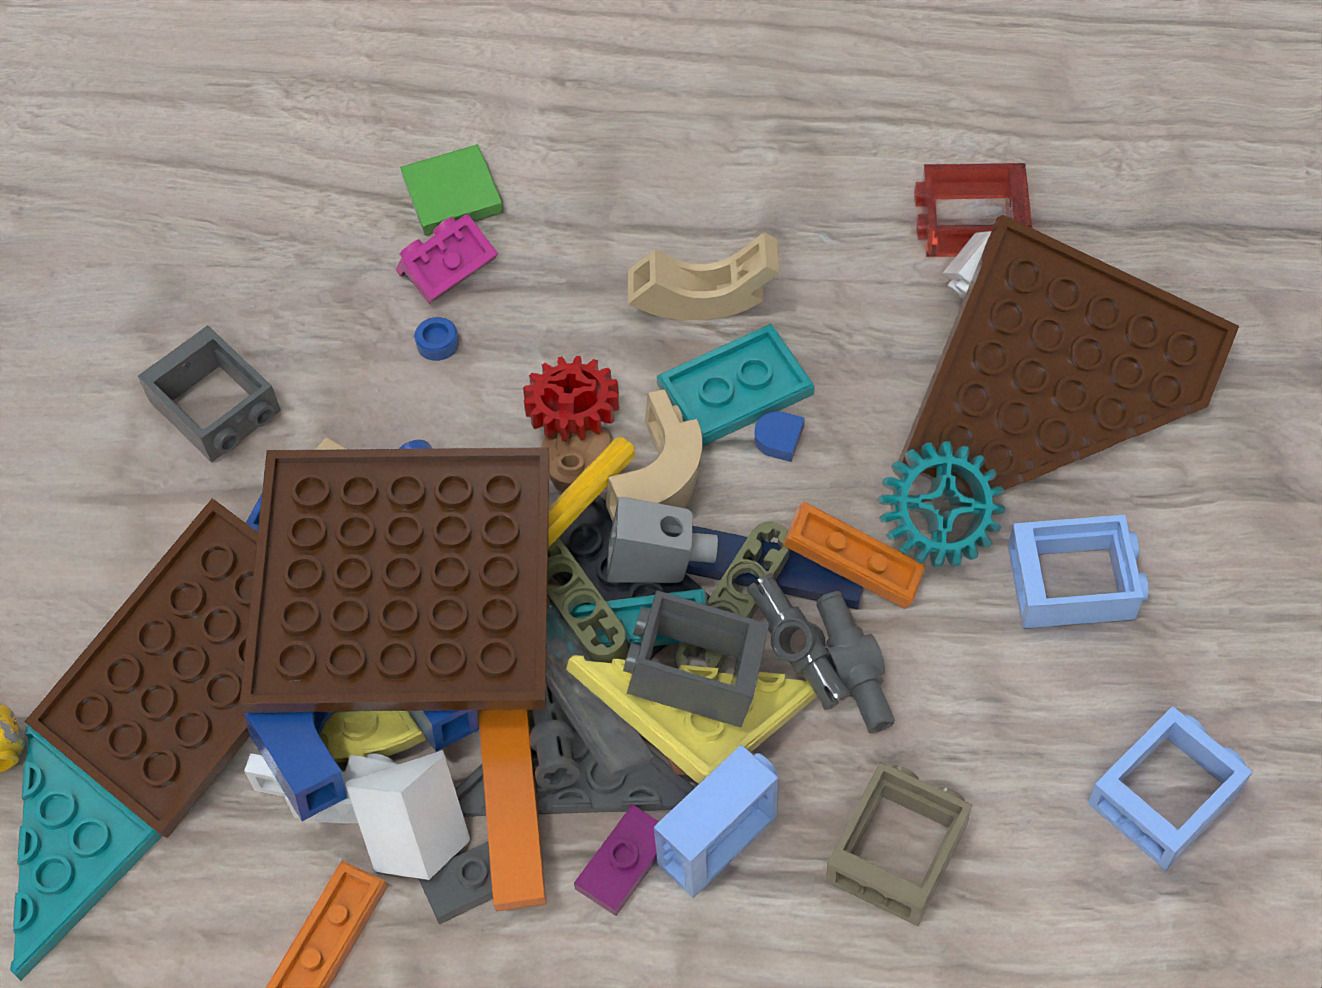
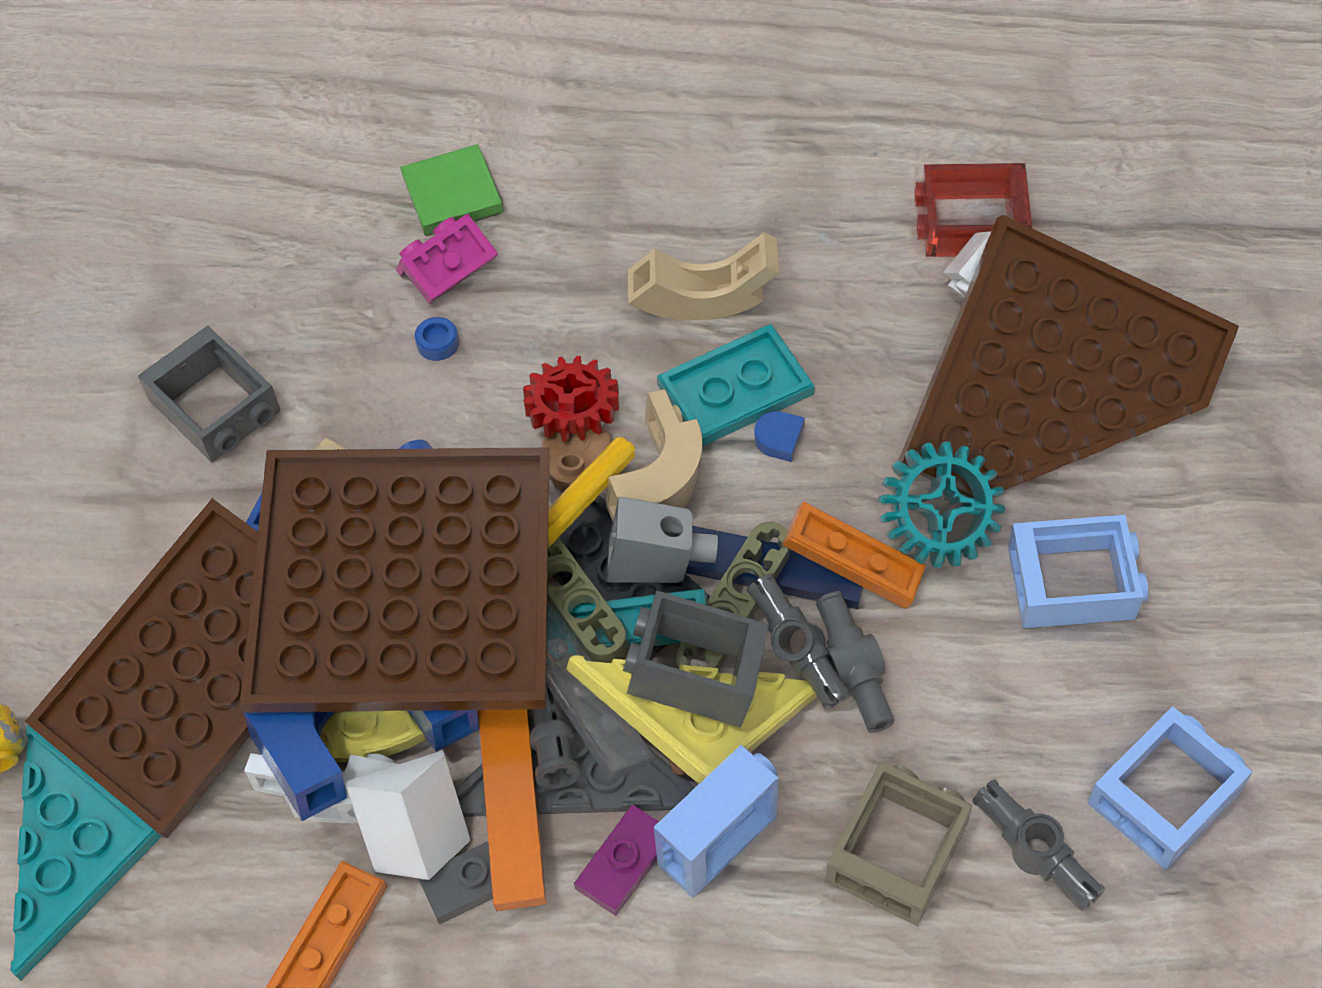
(1051, 864): none -> dark grey pin

